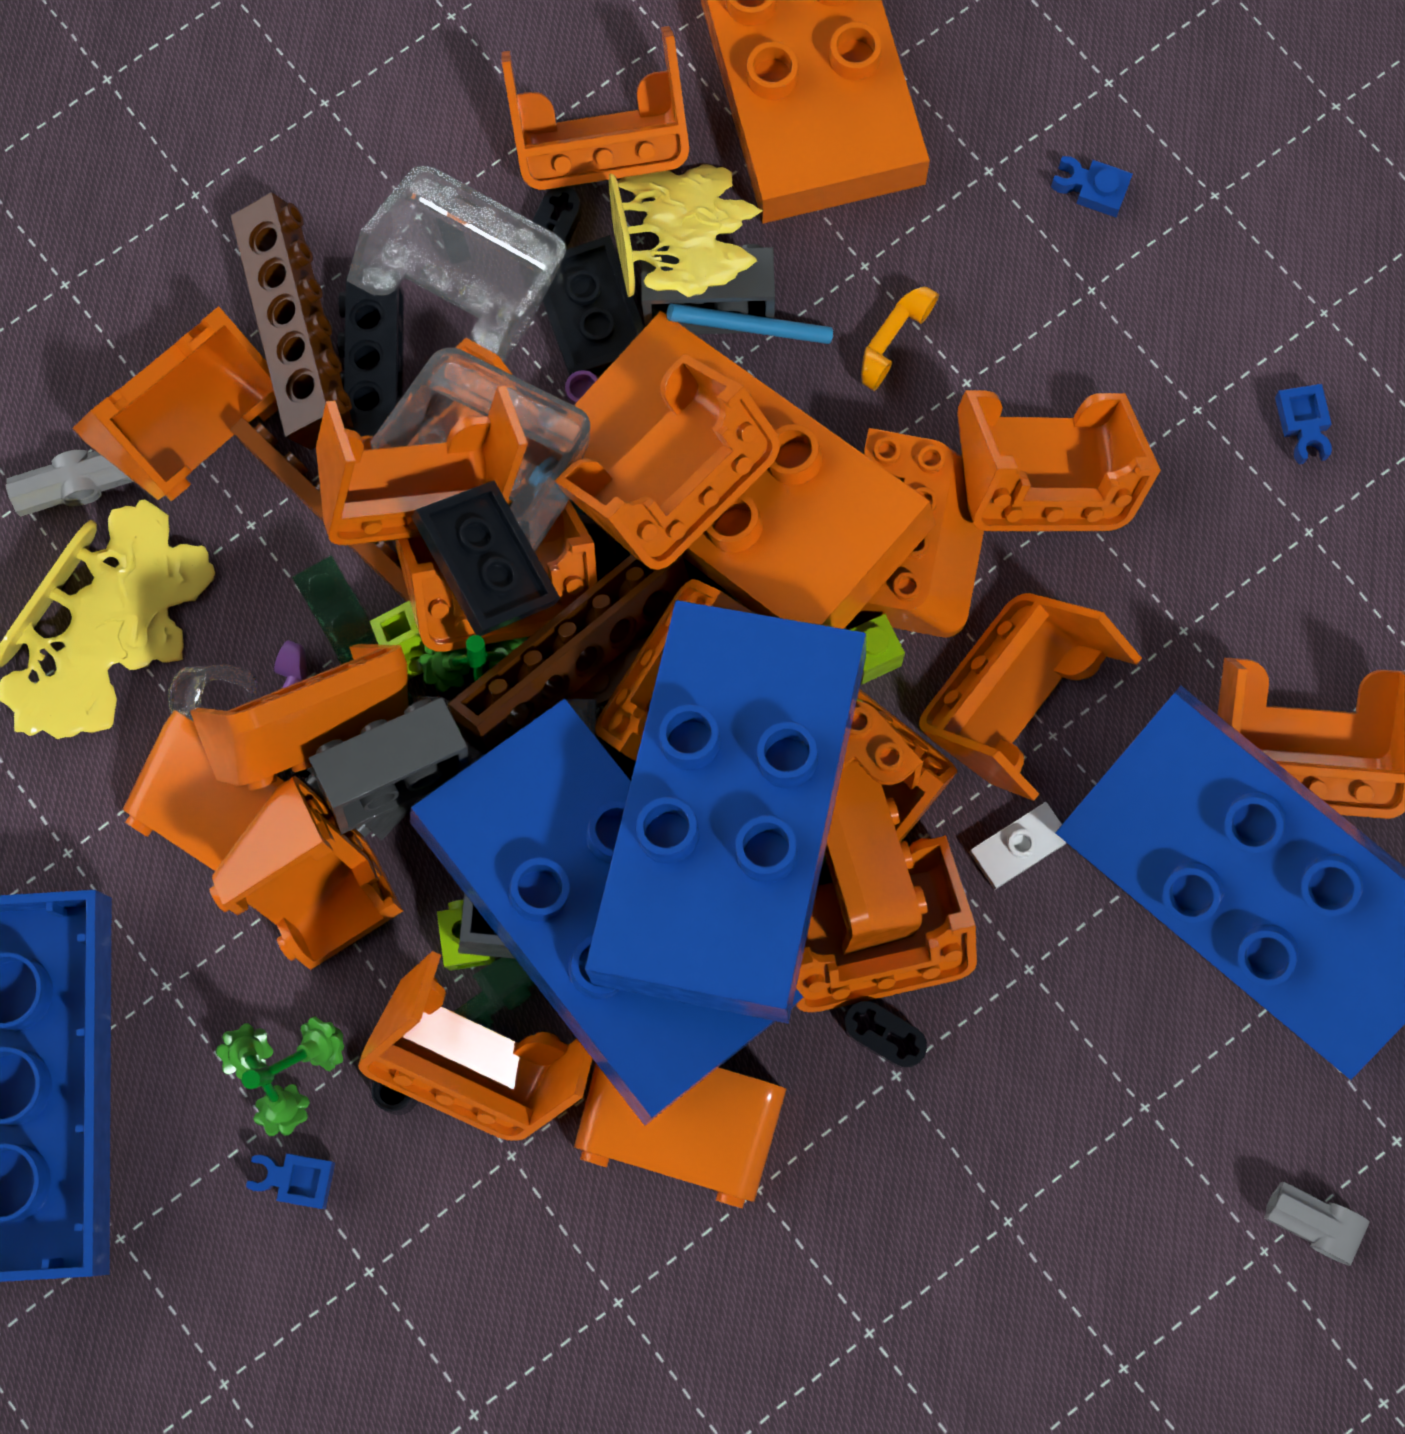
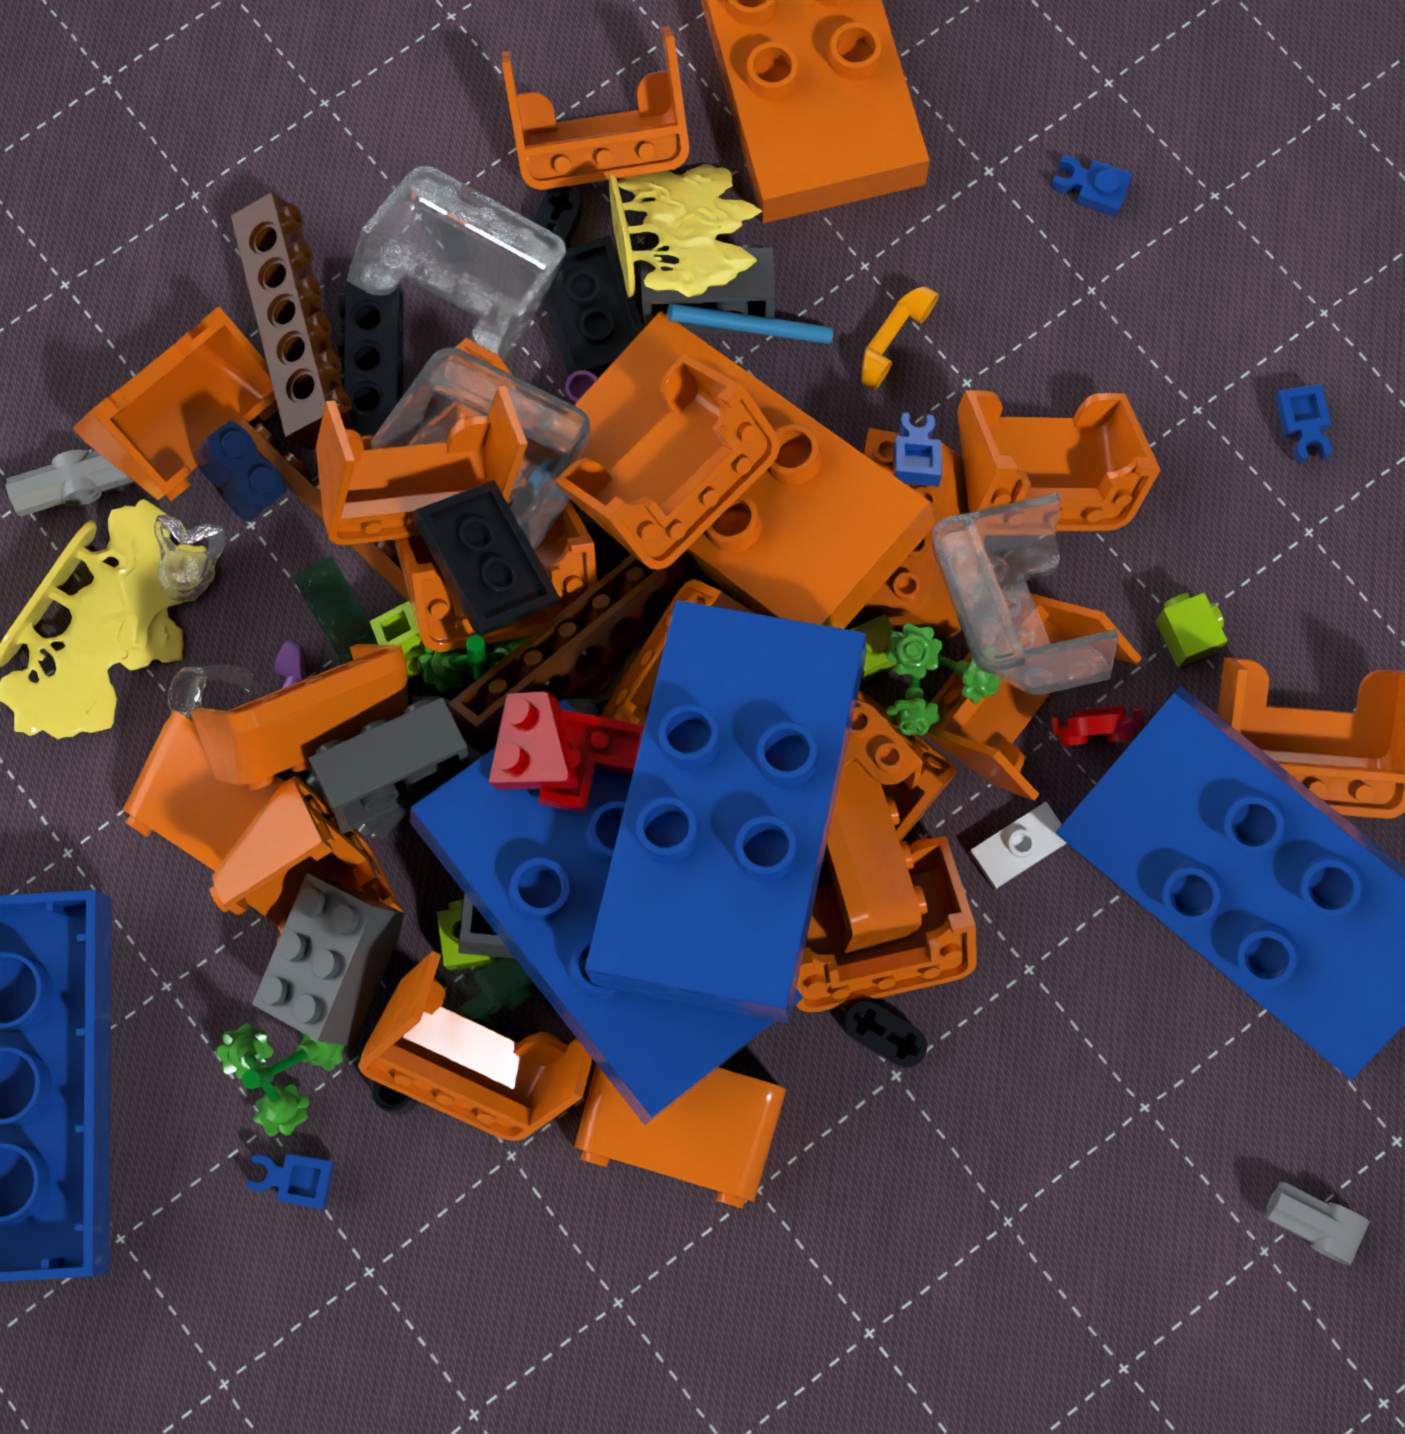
(181, 572): none -> clear piece
(233, 463): none -> dark blue brick
(329, 960): none -> dark grey brick
(531, 745): none -> wing
(593, 744): none -> red plate
(916, 455): none -> blue plate
(916, 652): none -> bright green plant
(985, 570): none -> clear windscreen
(1097, 722): none -> red plate
(1191, 628): none -> lime brick

